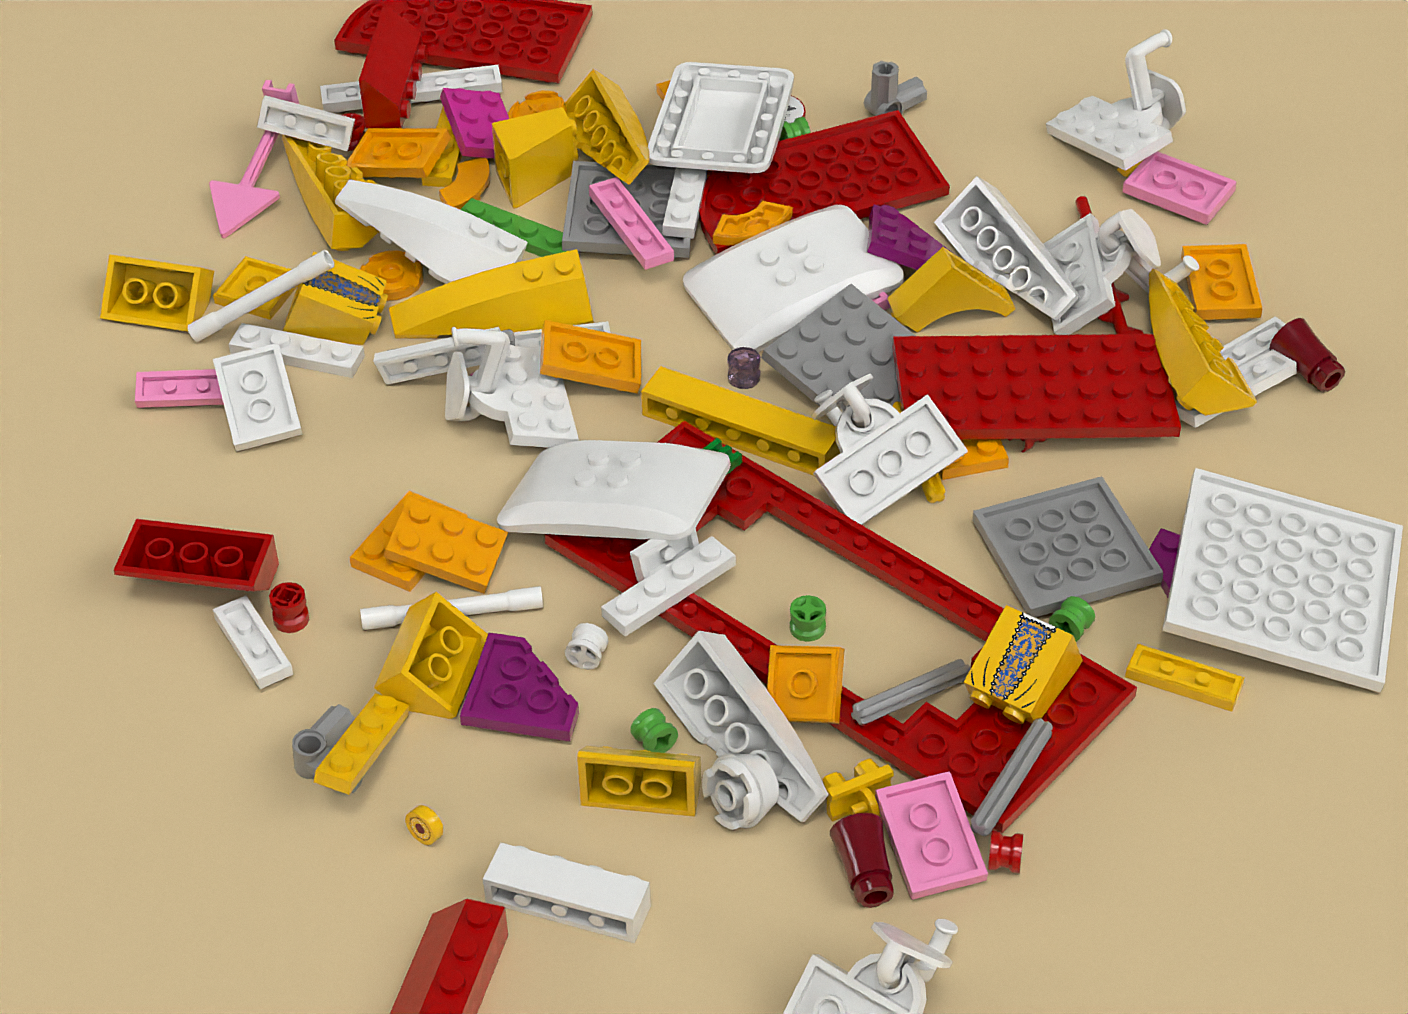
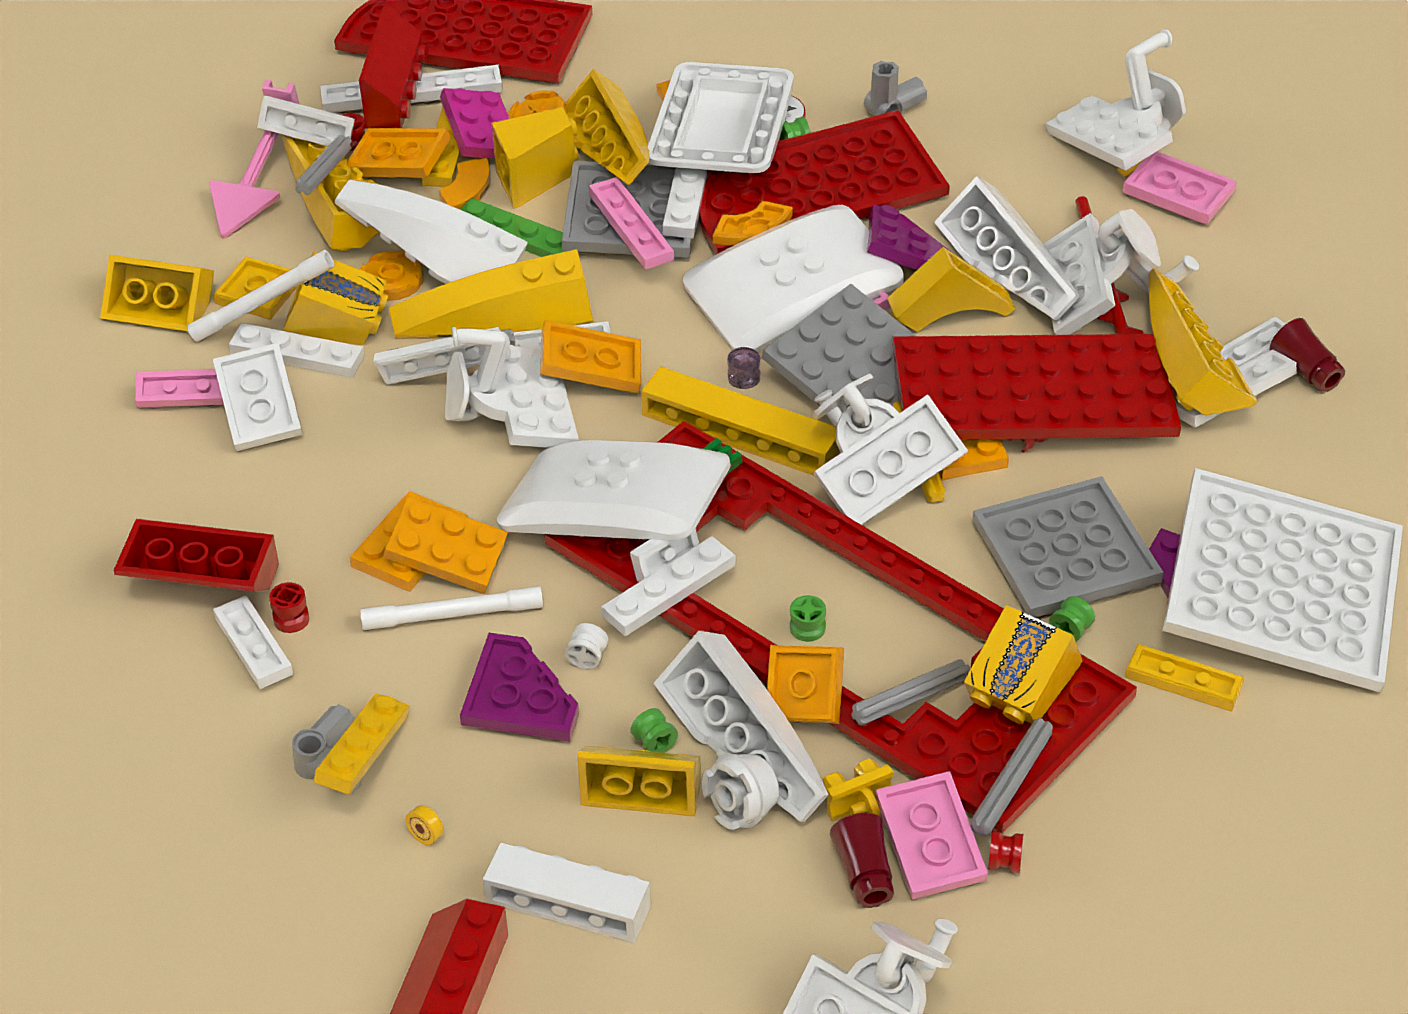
(323, 164): none -> light grey axle
(432, 658): yellow slope -> none
(1223, 283): light orange plate -> none

